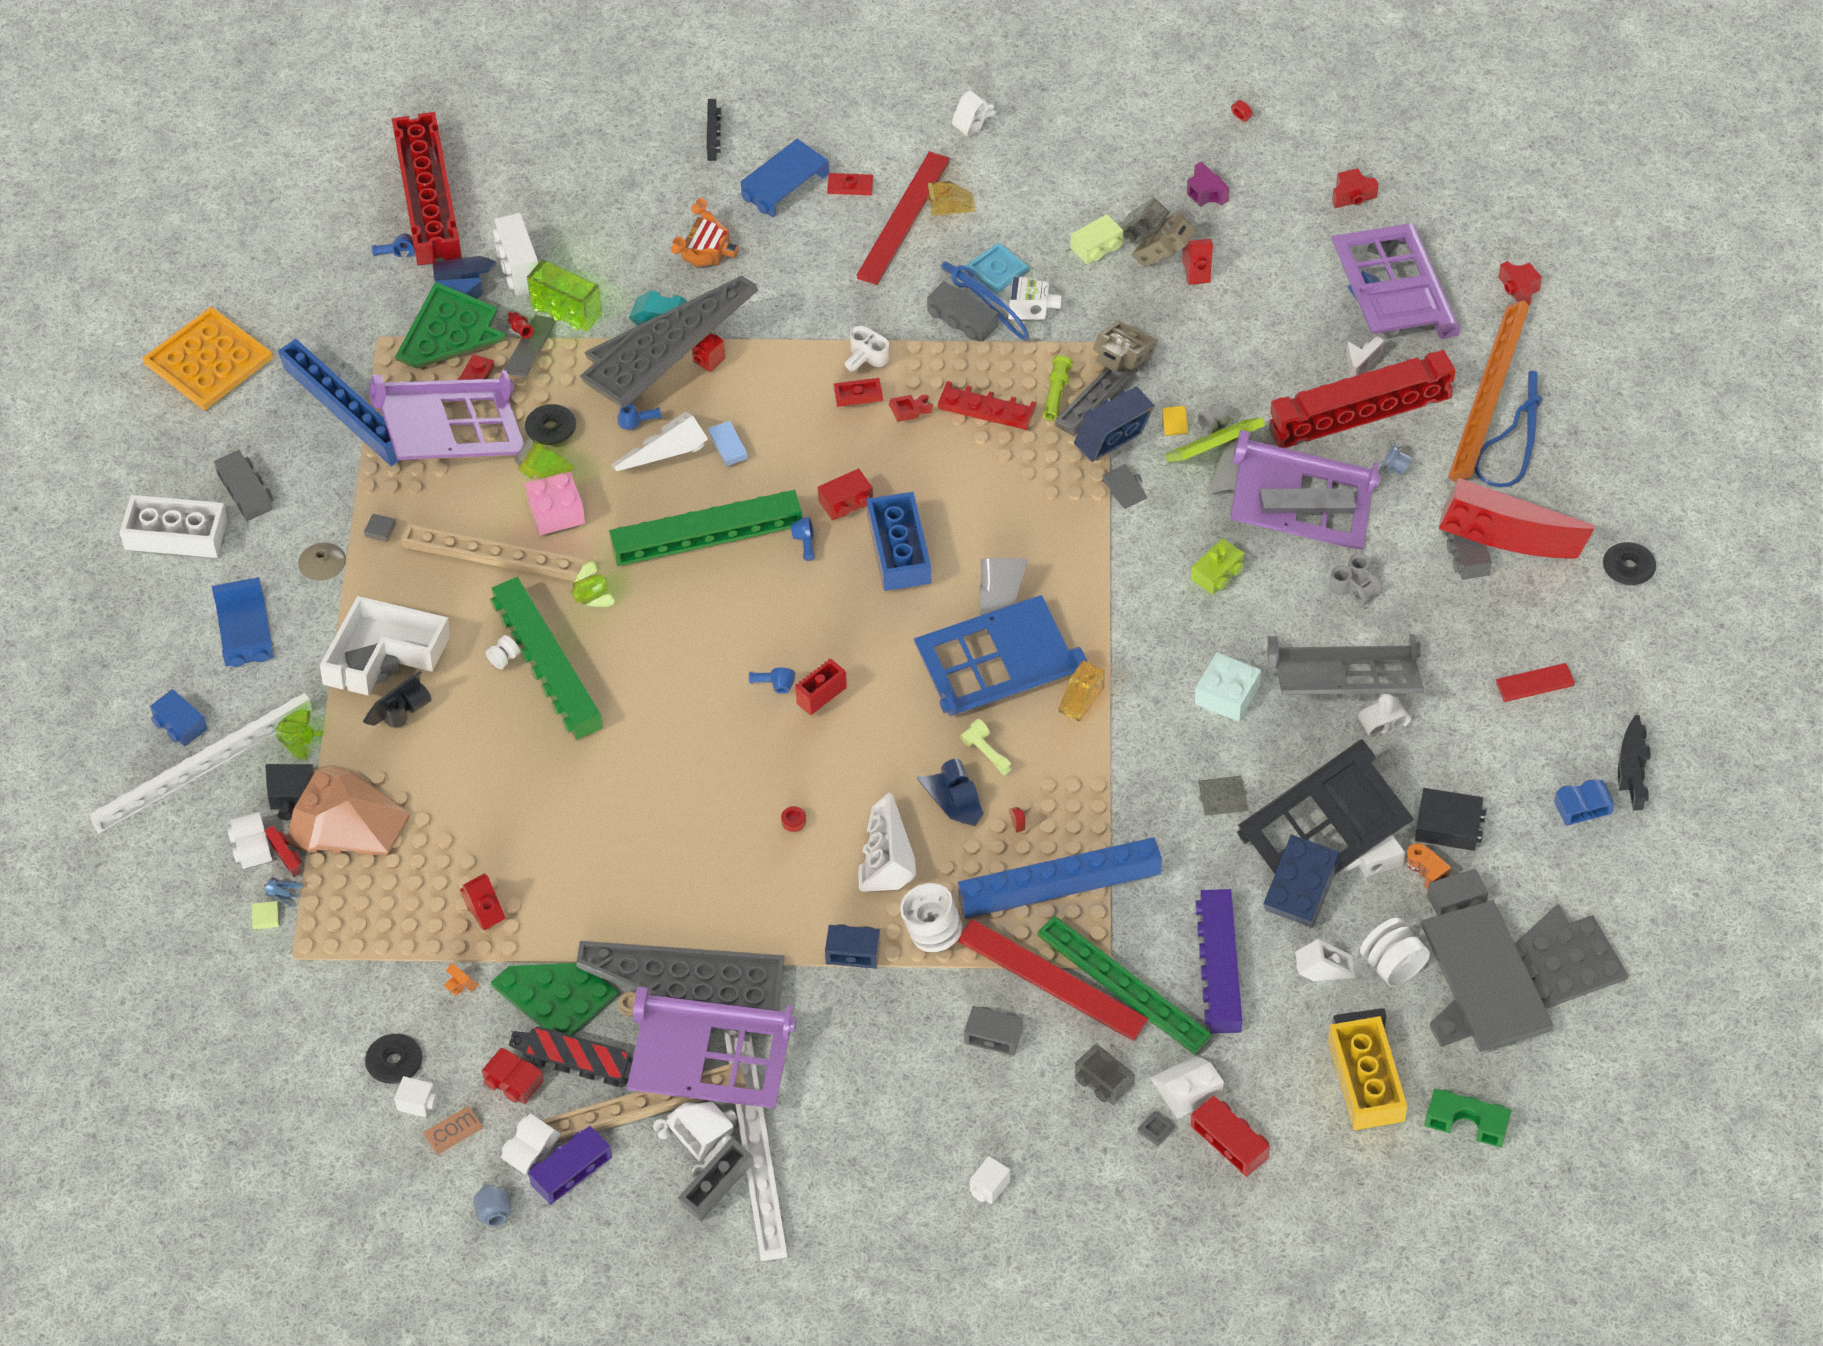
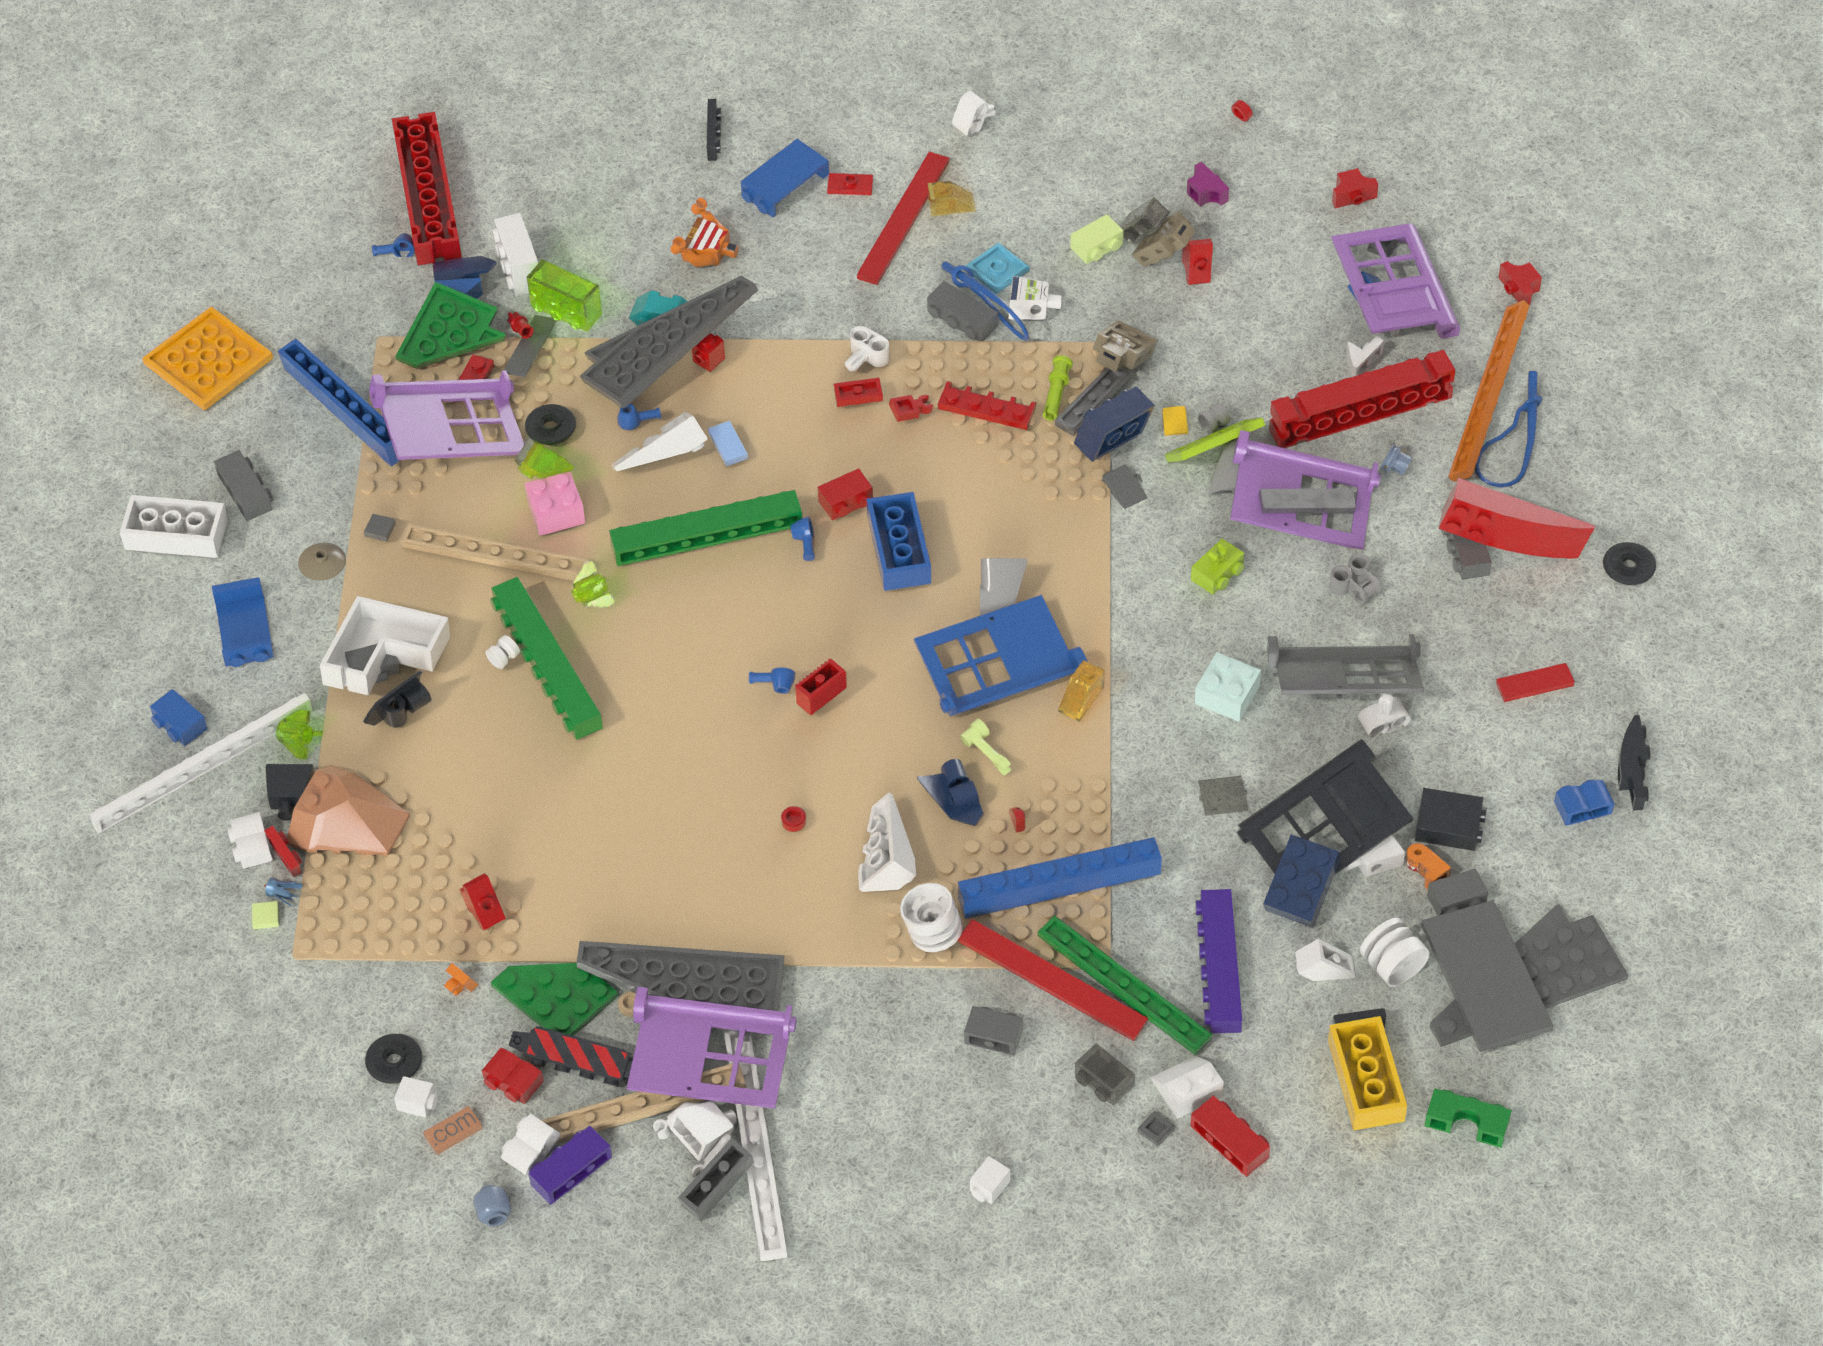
(852, 946): dark blue brick -> none

